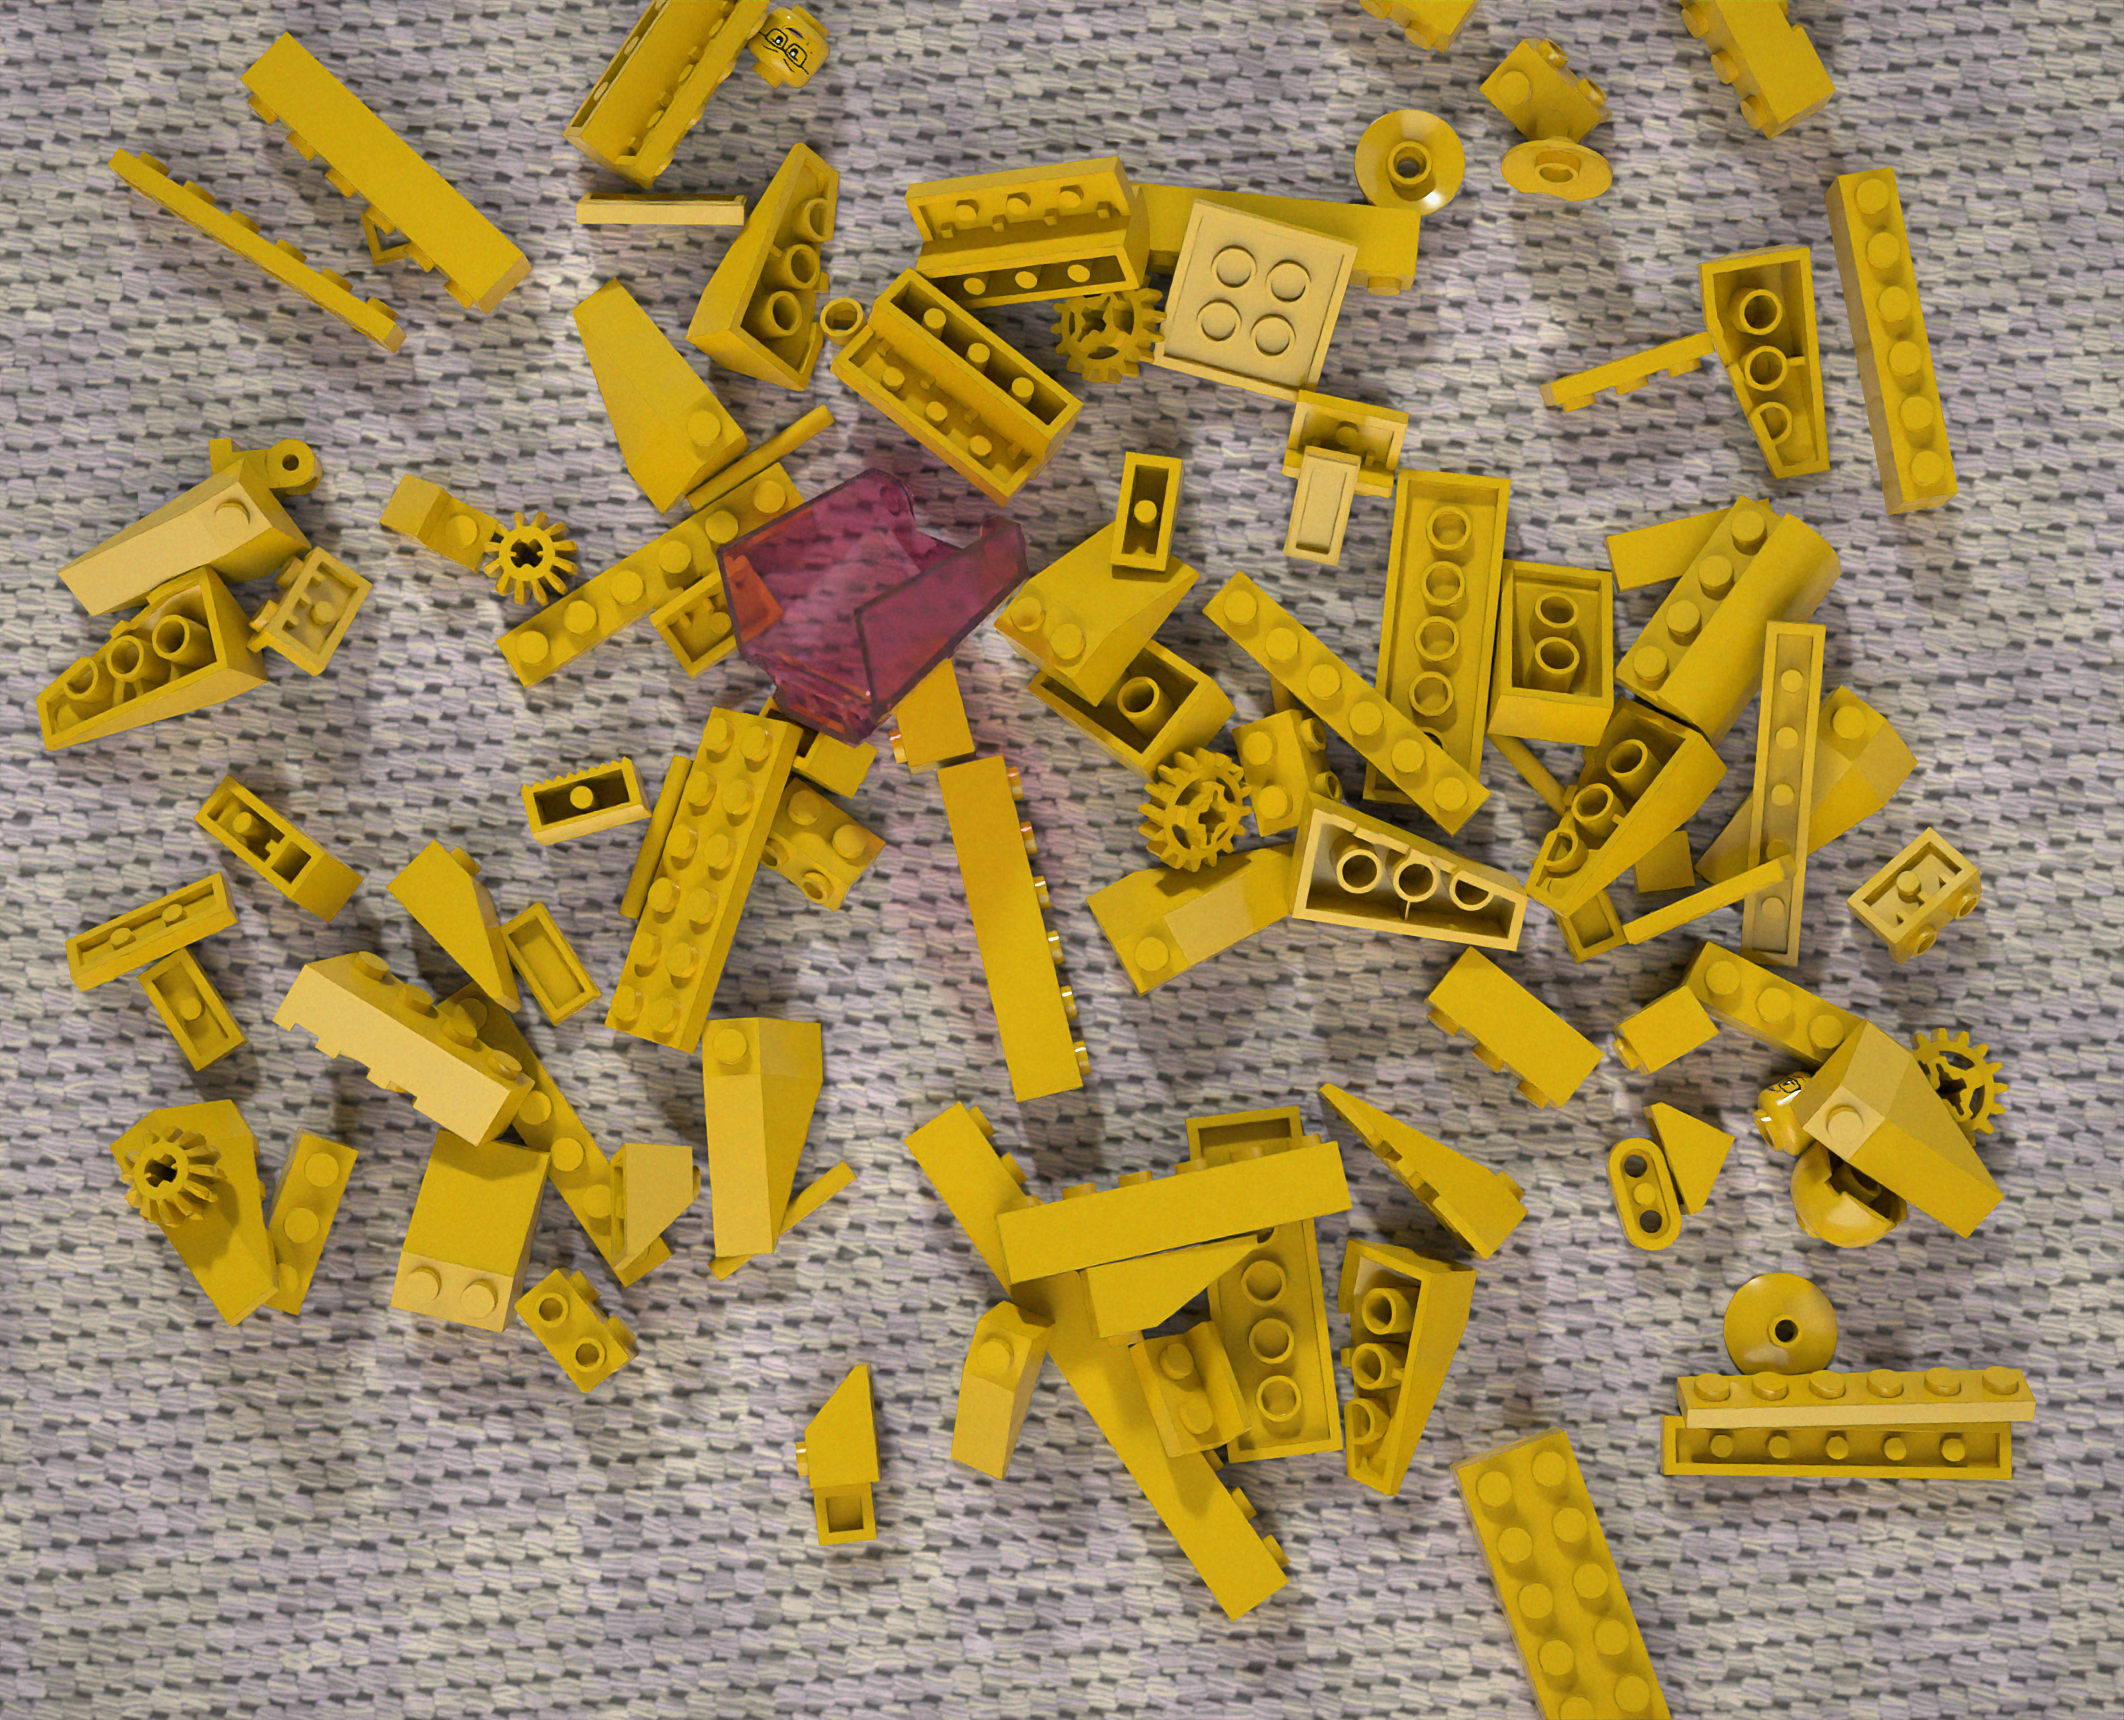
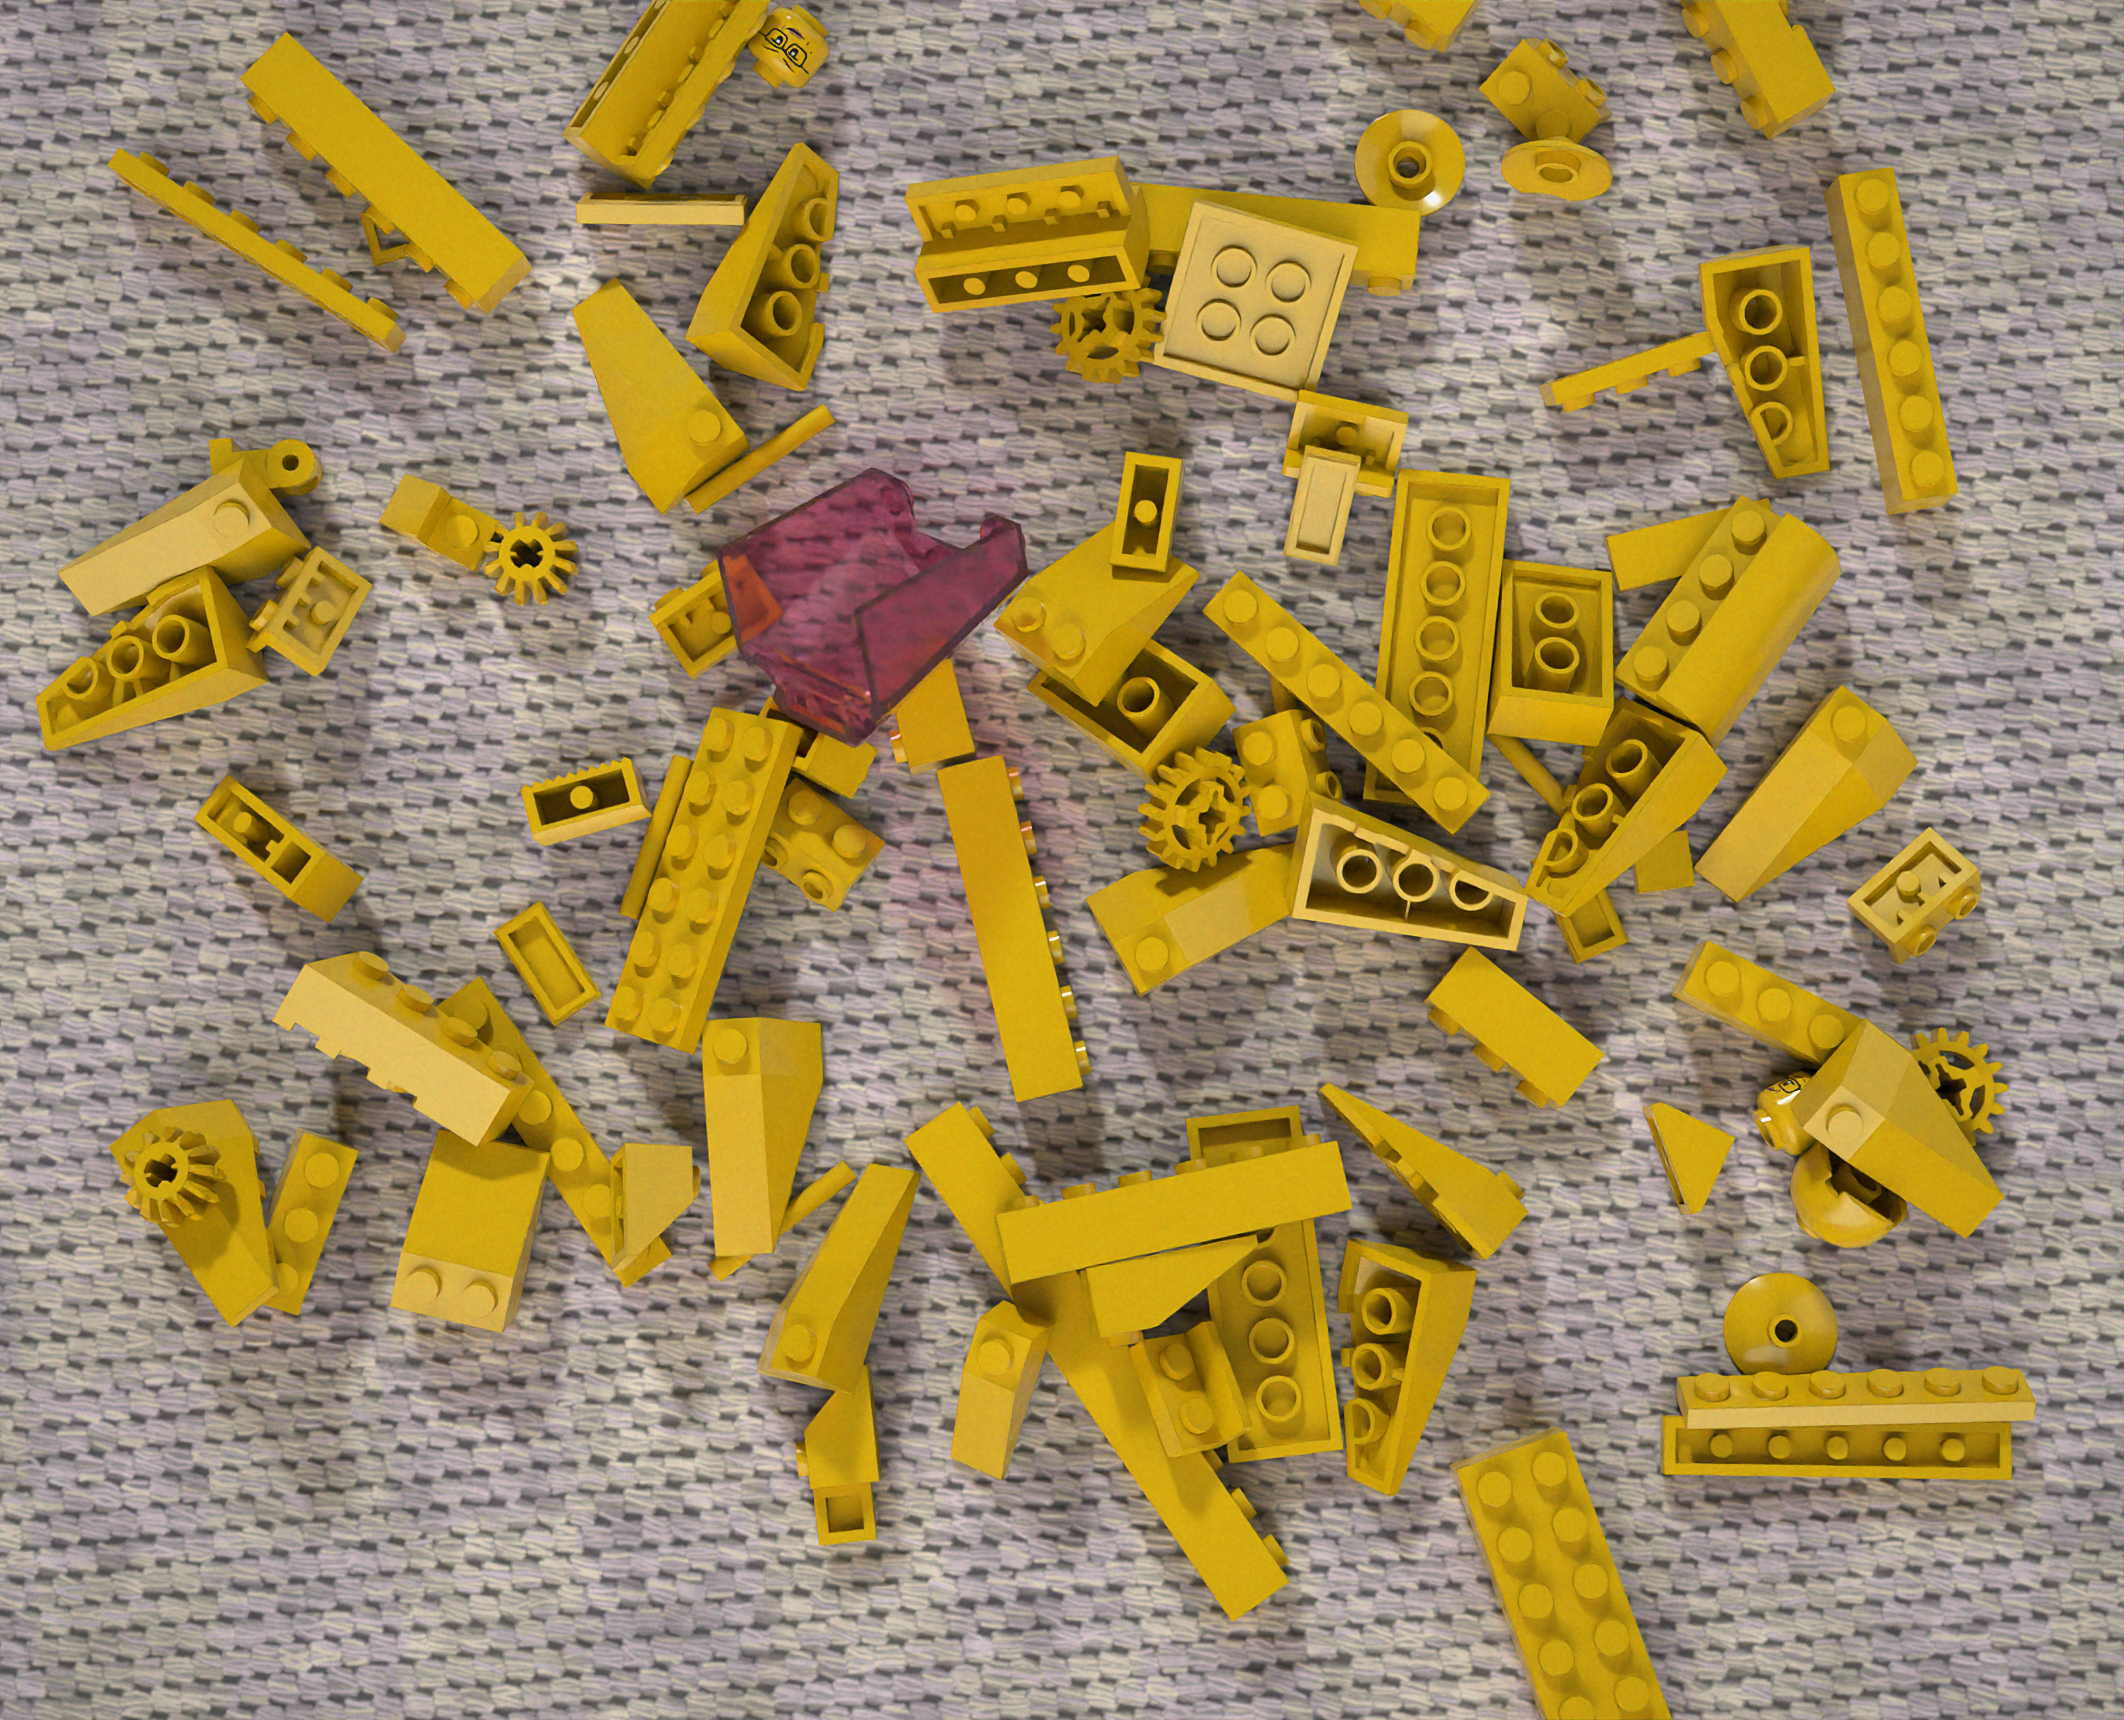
(150, 932): yellow plate -> none
(193, 1009): yellow plate -> none
(460, 915): yellow slope -> none
(576, 1329): yellow bracket -> none
(638, 581): yellow plate -> none
(835, 1302): none -> yellow wedge
(845, 313): yellow hinge -> none
(957, 387): yellow brick -> none
(1646, 1192): yellow plate -> none
(1662, 1031): yellow slope -> none
(1710, 899): yellow tile -> none
(1783, 787): yellow plate -> none

